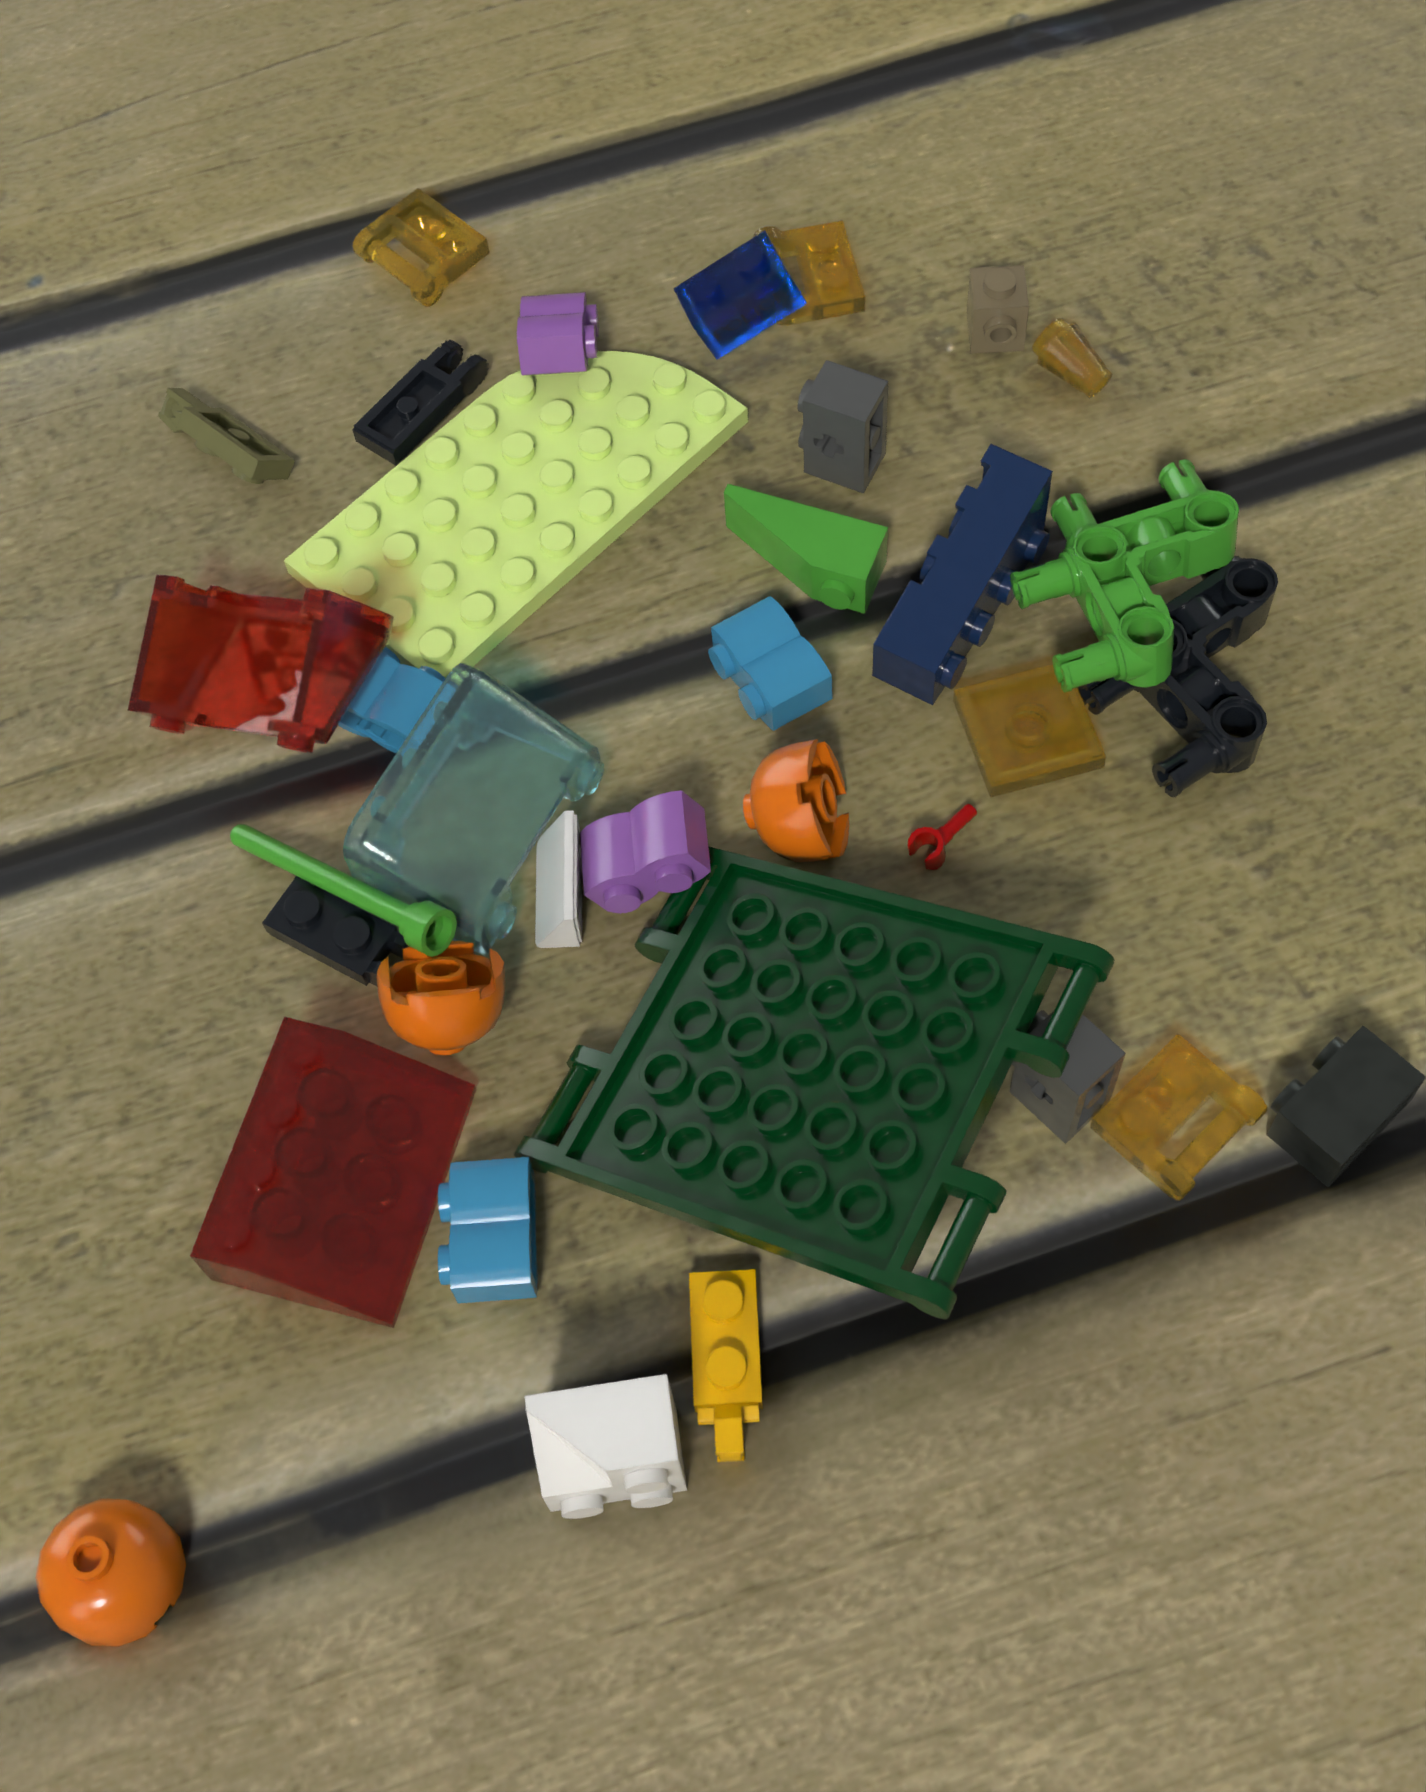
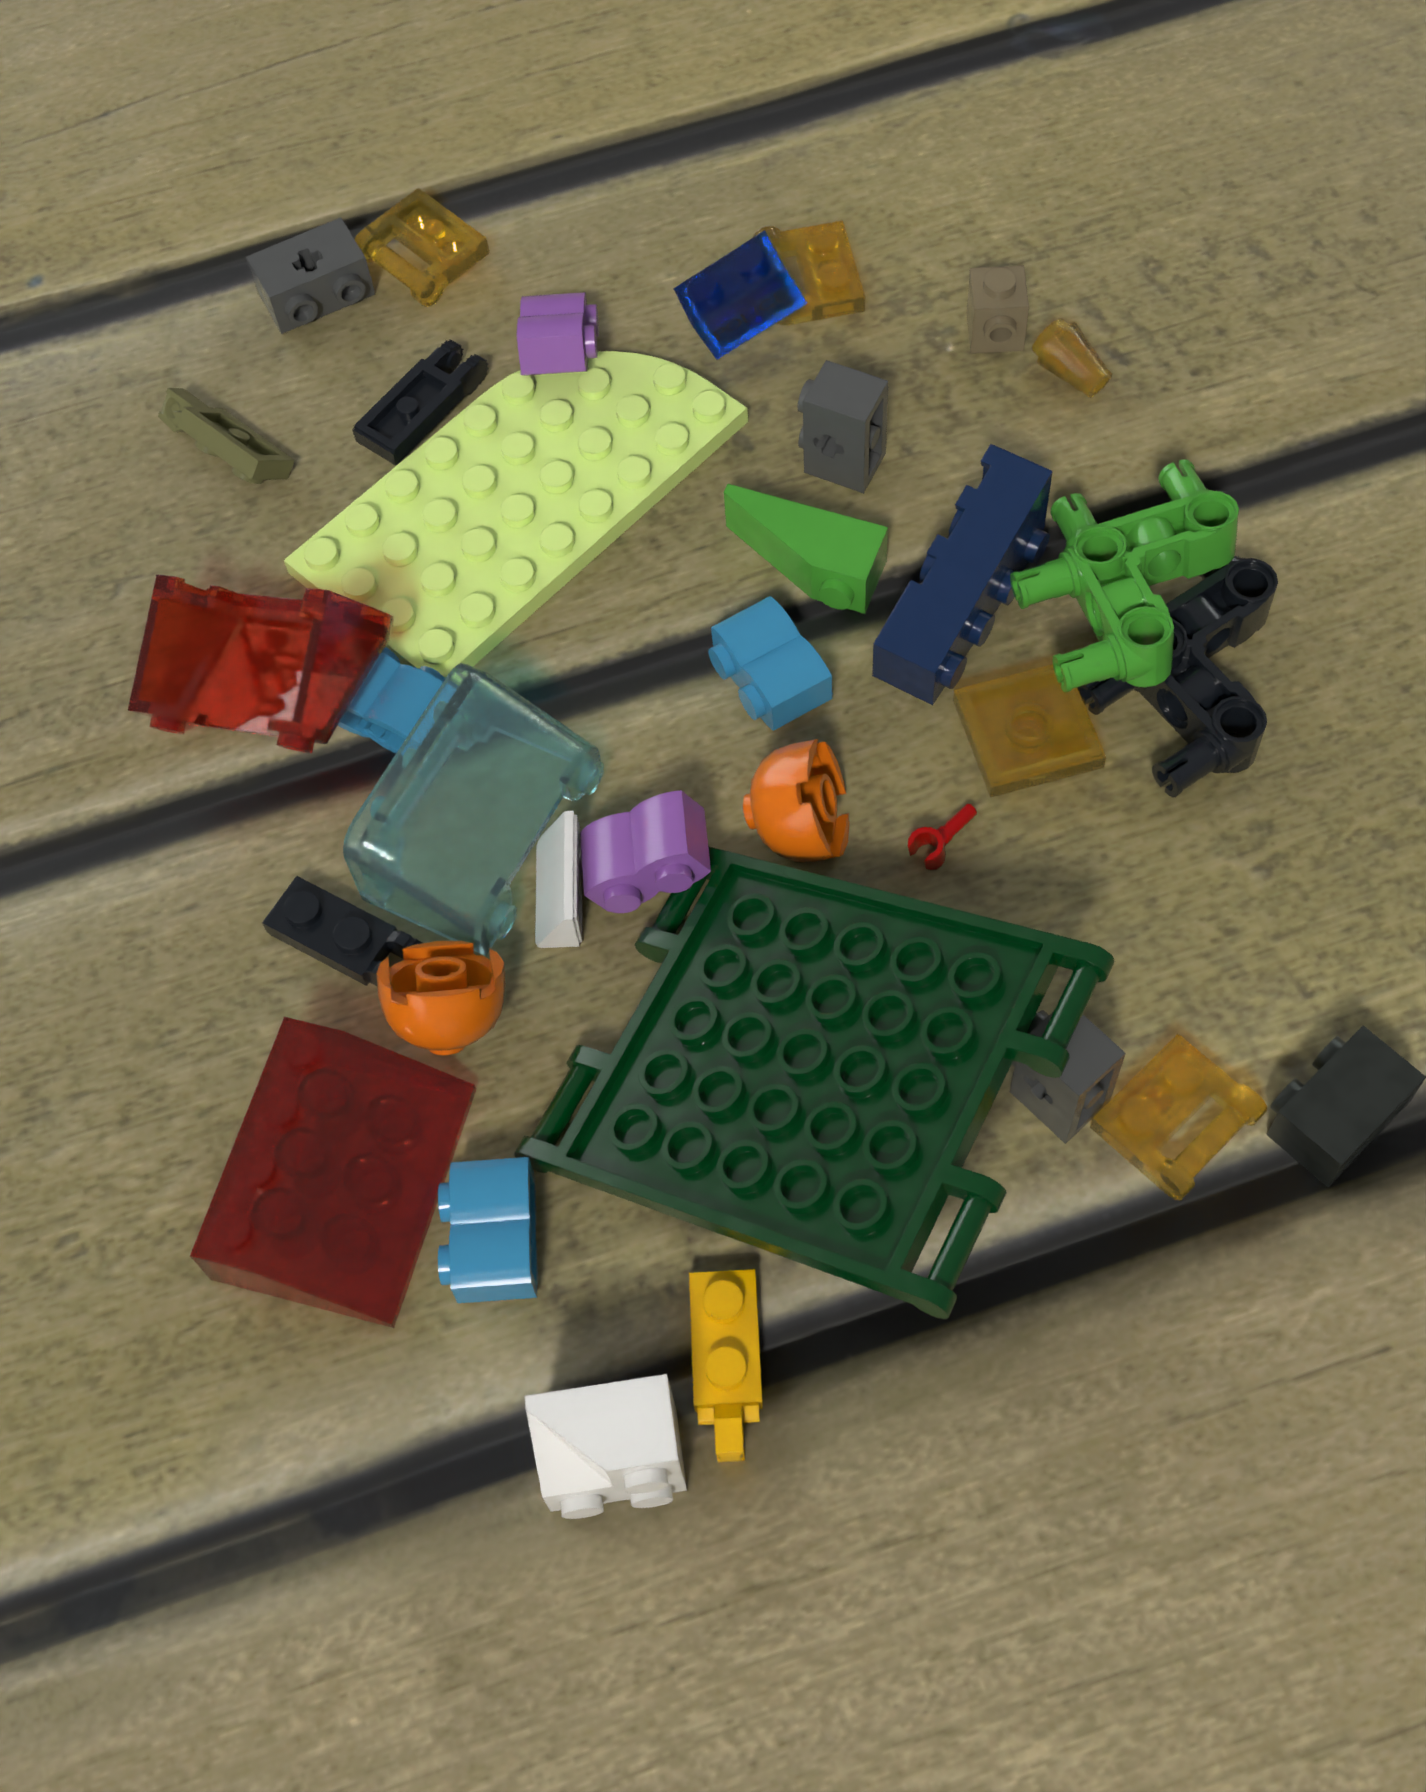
(110, 1571): orange cylinder -> none
(311, 275): none -> dark grey brick
(423, 925): bright green piece -> none

